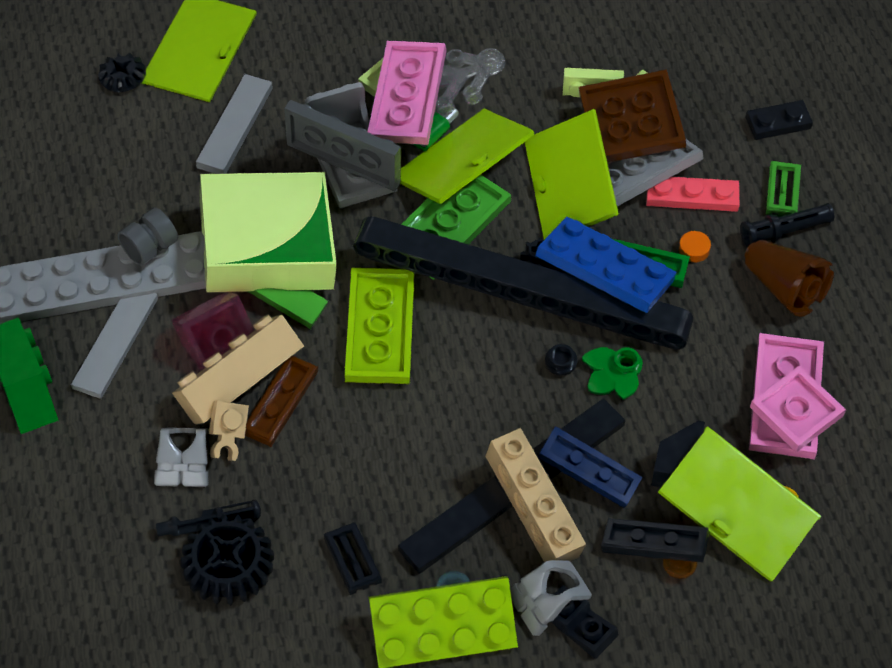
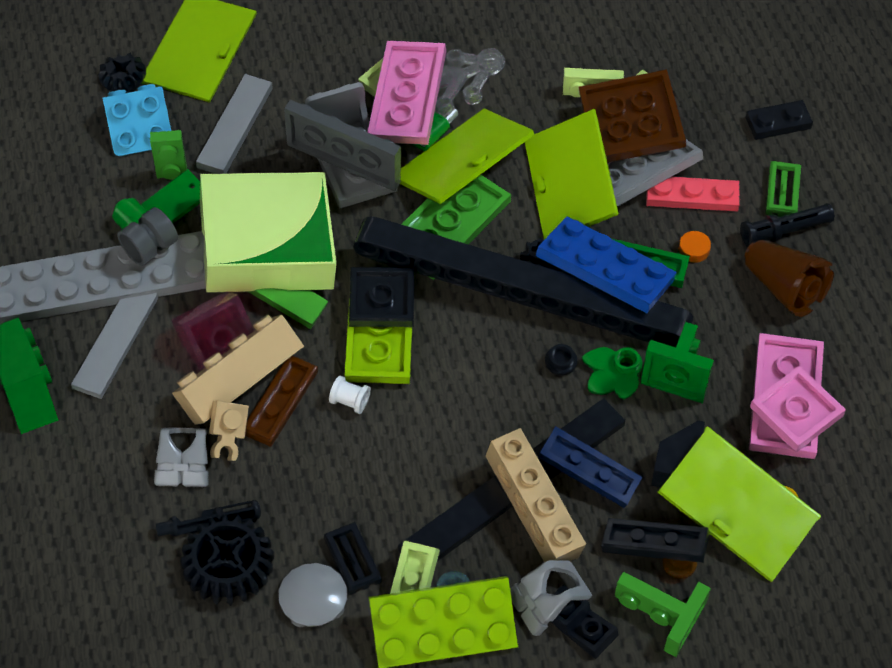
(134, 116): none -> medium azure bracket
(168, 154): none -> bright green plate
(173, 200): none -> green door
(313, 595): none -> light grey dish
(349, 394): none -> white bush
(381, 297): none -> black tile
(415, 567): none -> yellowish green plate
(664, 608): none -> bright green bracket
(678, 368): none -> green bracket

